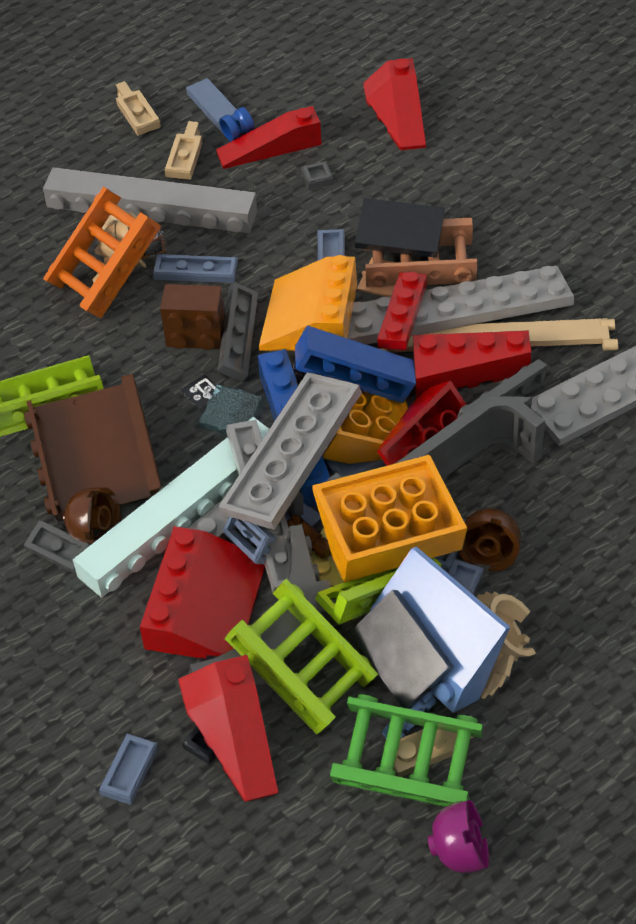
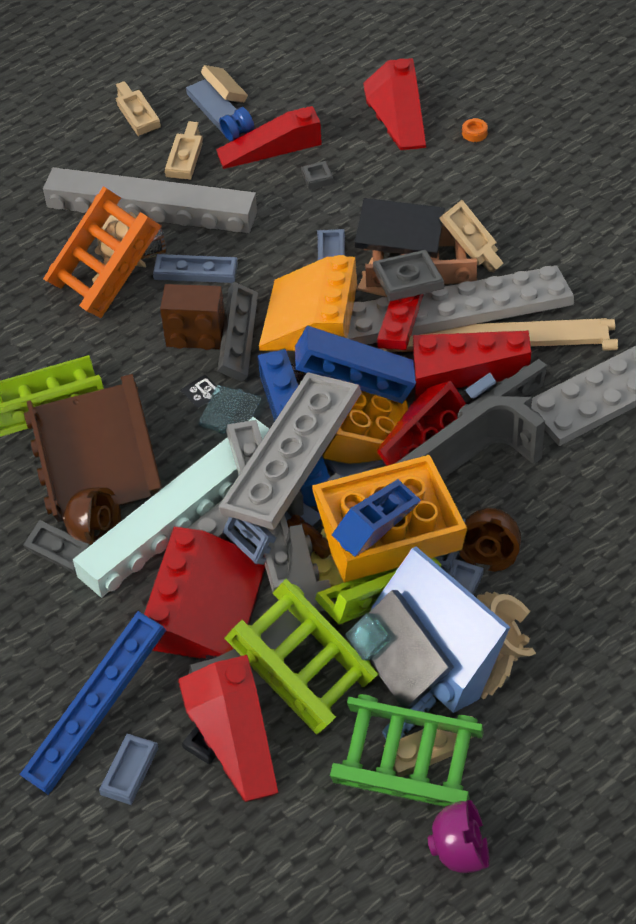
(92, 702): none -> blue tile
(224, 84): none -> tan tile
(368, 636): none -> clear light blue plate
(374, 517): none -> blue slope
(408, 275): none -> dark grey tile
(472, 236): none -> tan hinge
(474, 130): none -> orange tile
(481, 386): none -> sand blue tile

